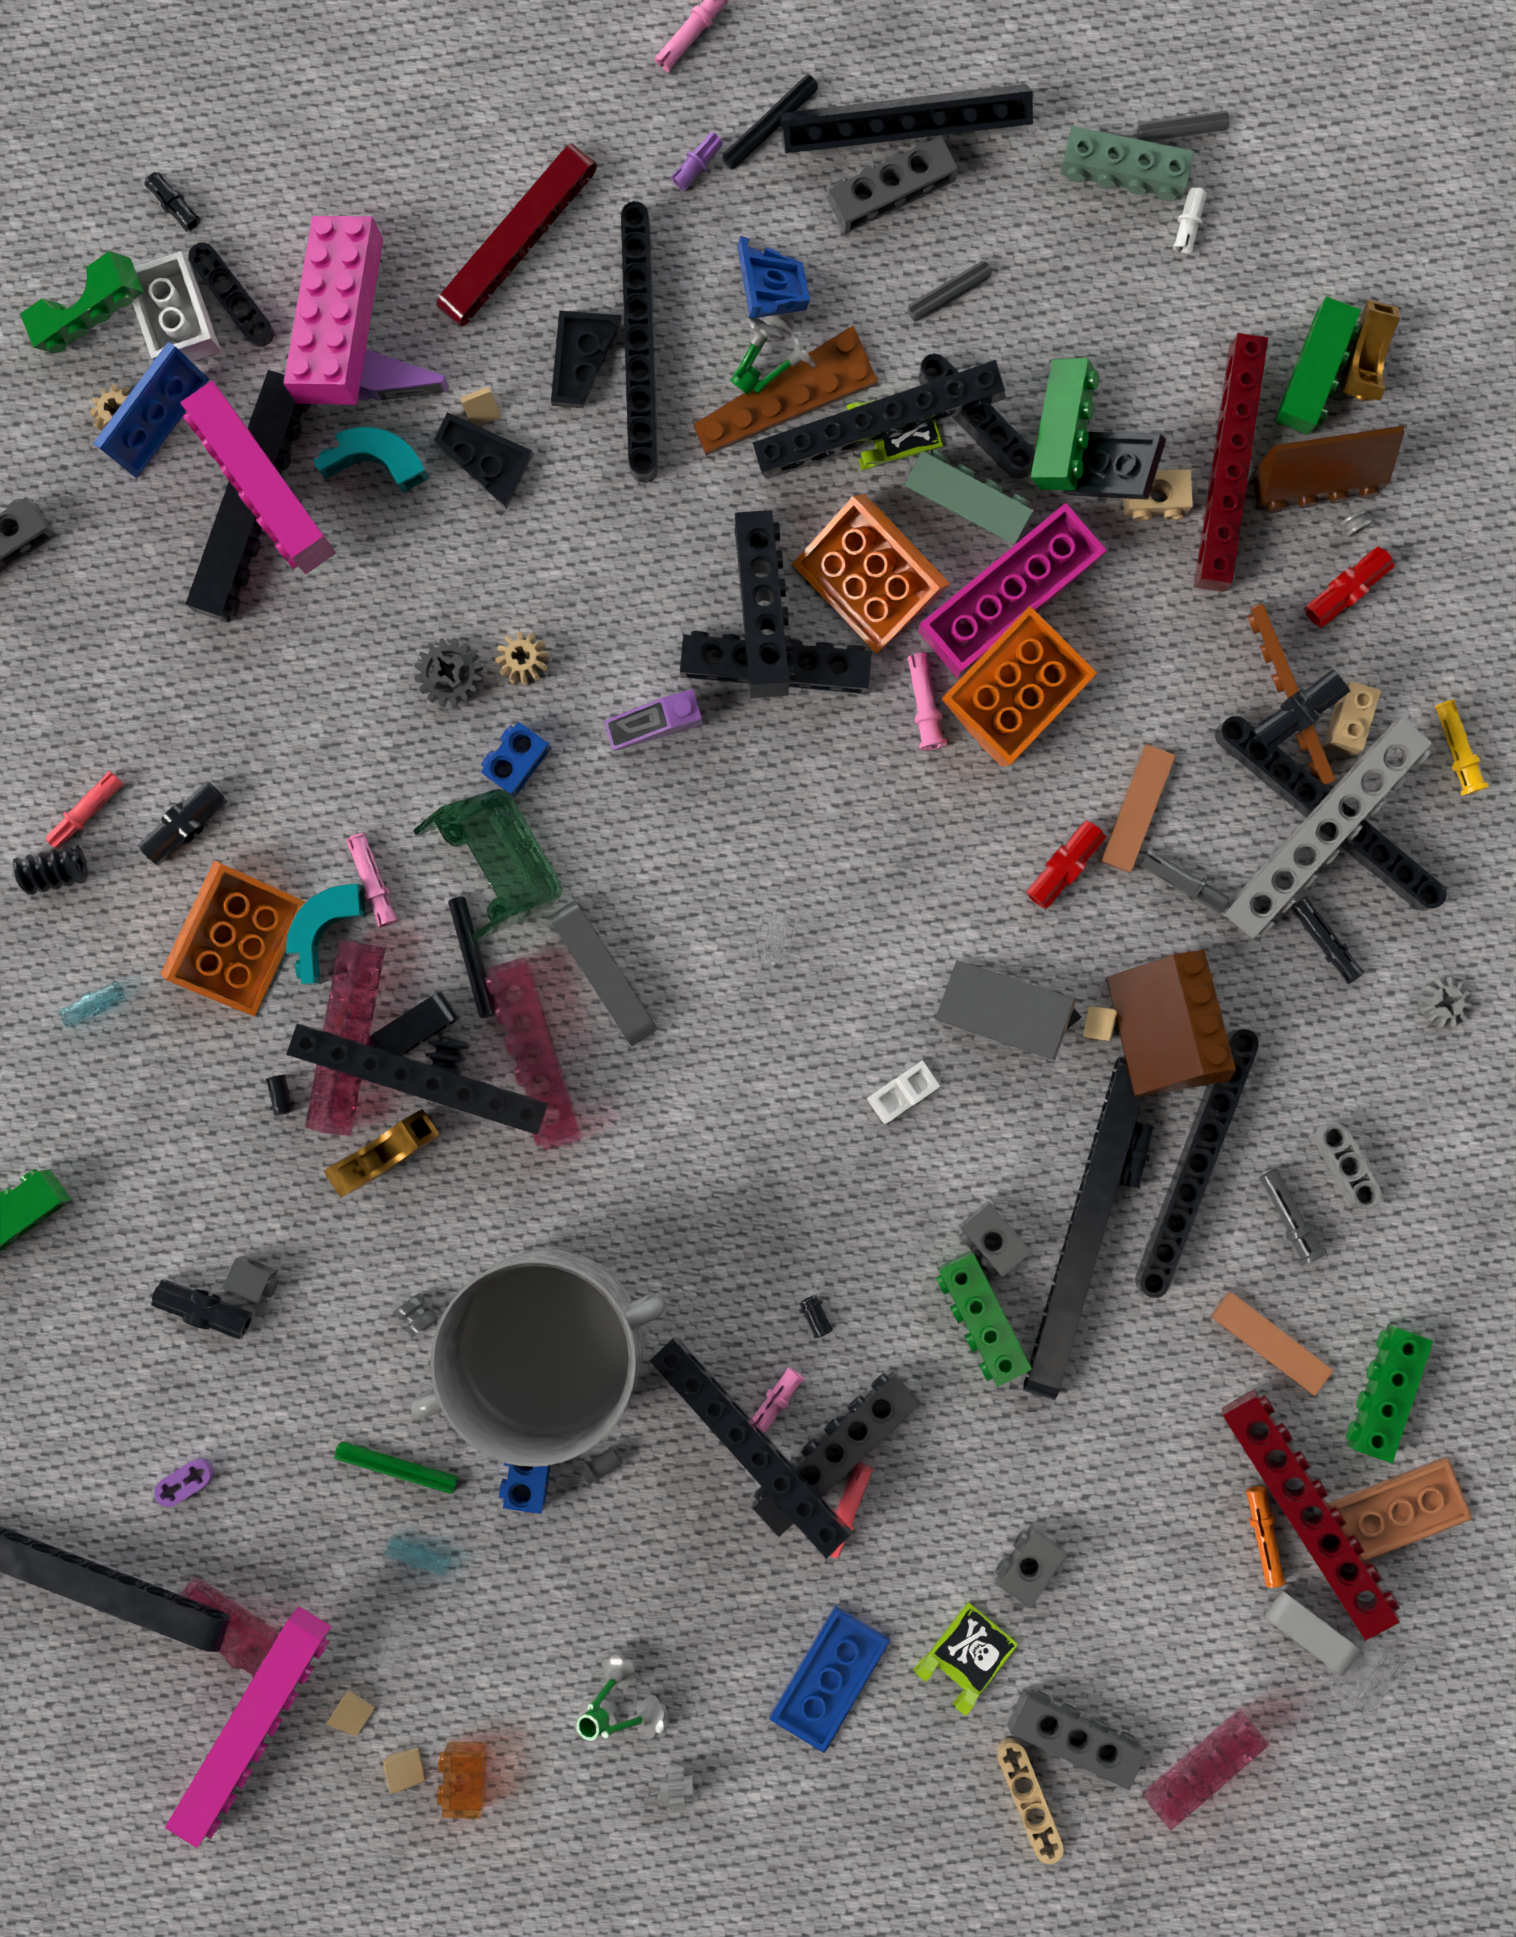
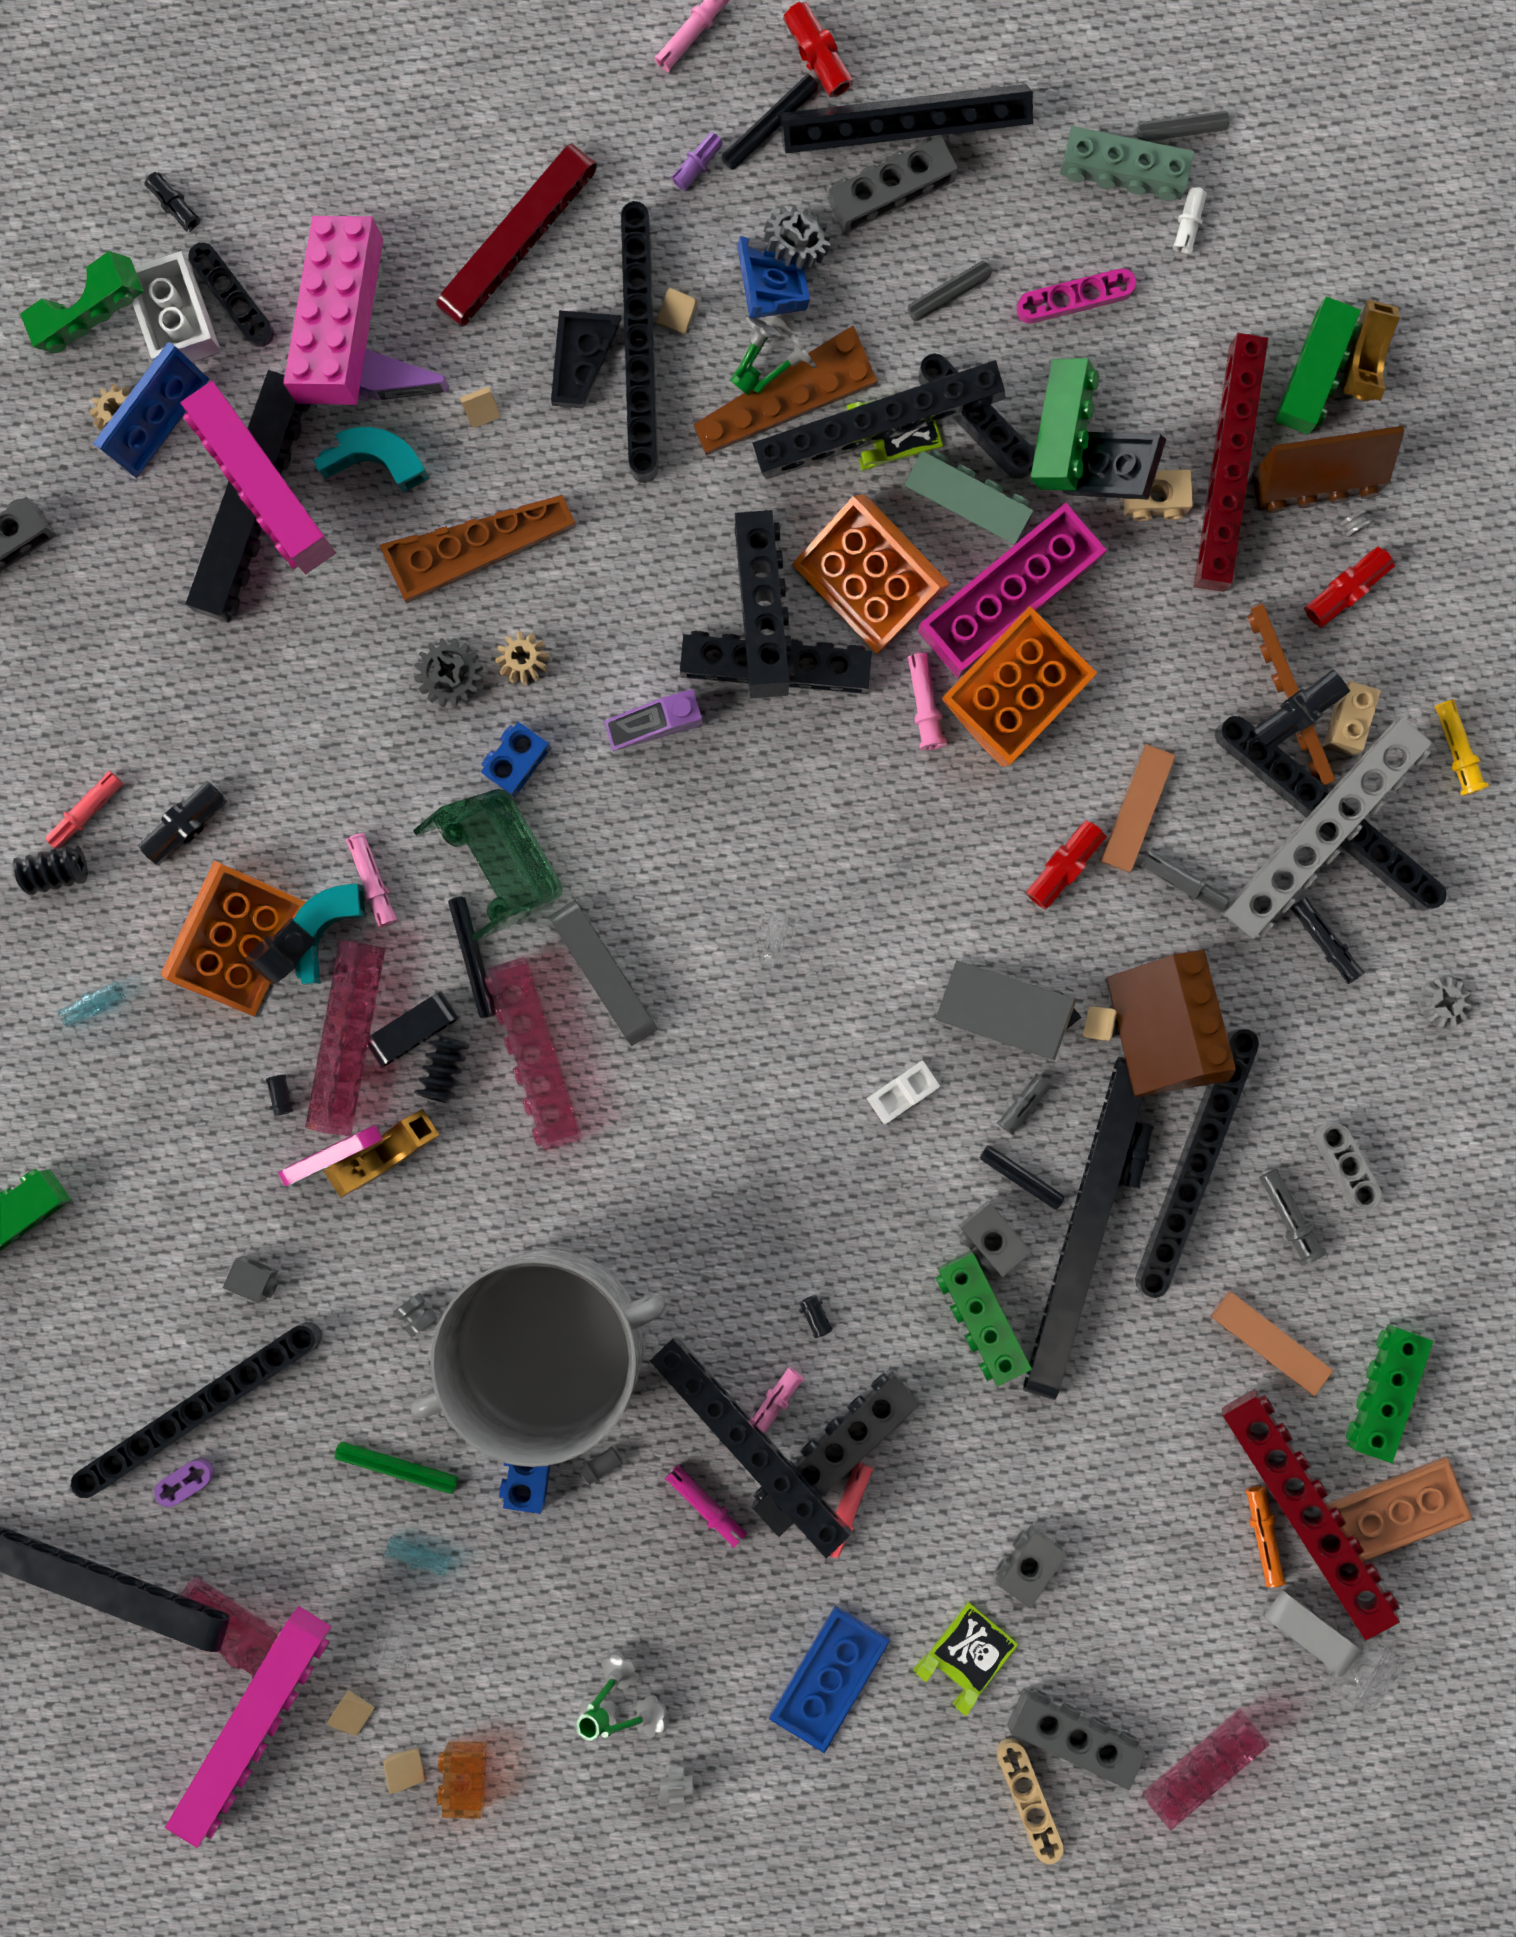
(183, 1416): none -> black beam
(201, 1309): black piece -> none
(277, 955): none -> black brick
(330, 1155): none -> beam
(417, 1078): black brick -> none
(451, 553): none -> dark orange wing
(485, 456): black wing -> none
(677, 311): none -> tan slope
(706, 1506): none -> dark pink pin
(796, 237): none -> dark grey gear
(818, 49): none -> red piece
(1022, 1177): none -> black axle
(1024, 1104): none -> dark grey pin
(1074, 292): none -> dark pink beam

